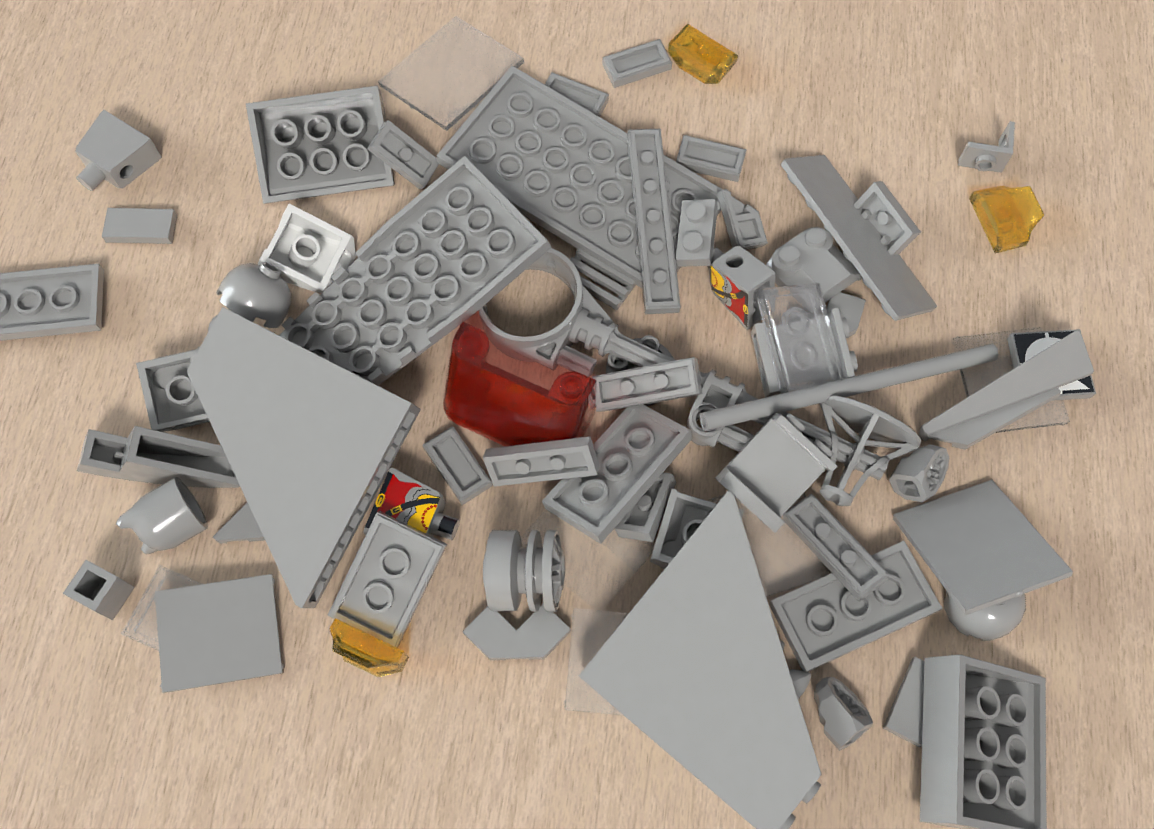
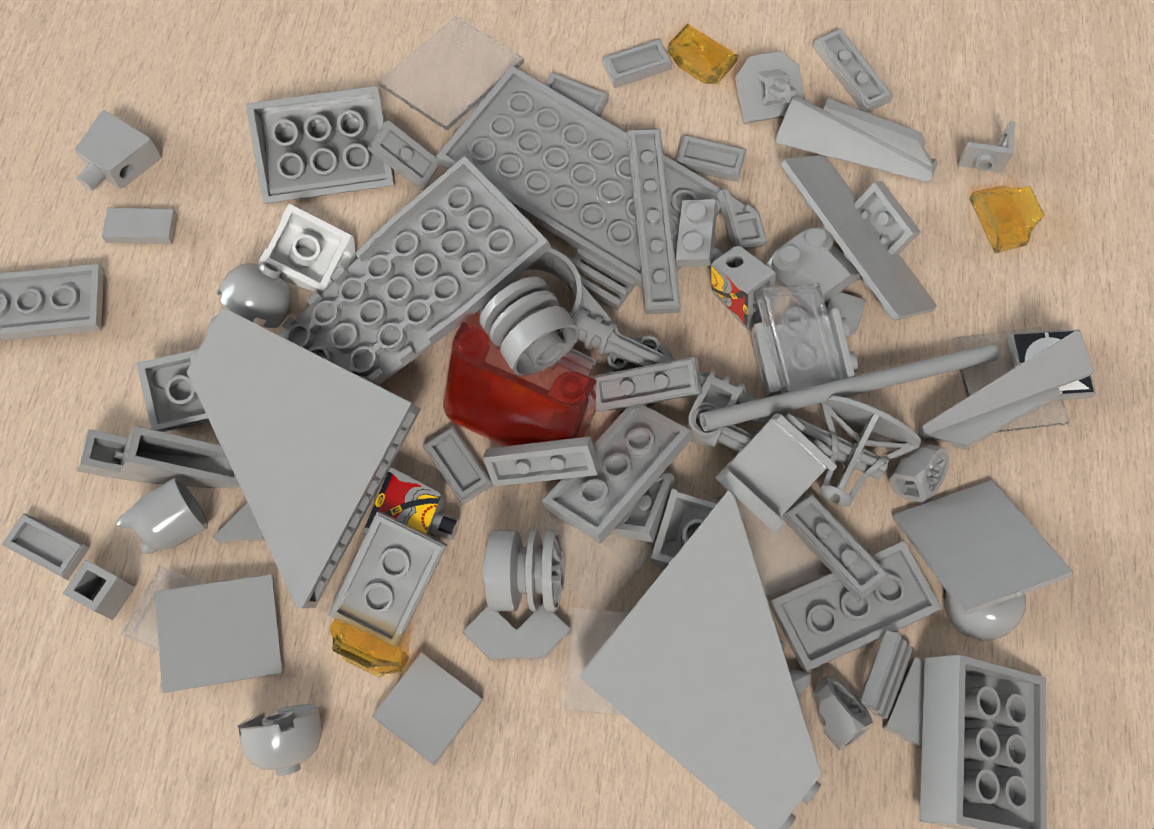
(45, 546): none -> light grey tile
(282, 738): none -> light grey cylinder
(427, 708): none -> light grey tile
(529, 326): none -> light grey wheel
(767, 86): none -> light grey piece
(852, 71): none -> light grey tile
(856, 138): none -> light grey wedge
(886, 675): none -> light grey tile

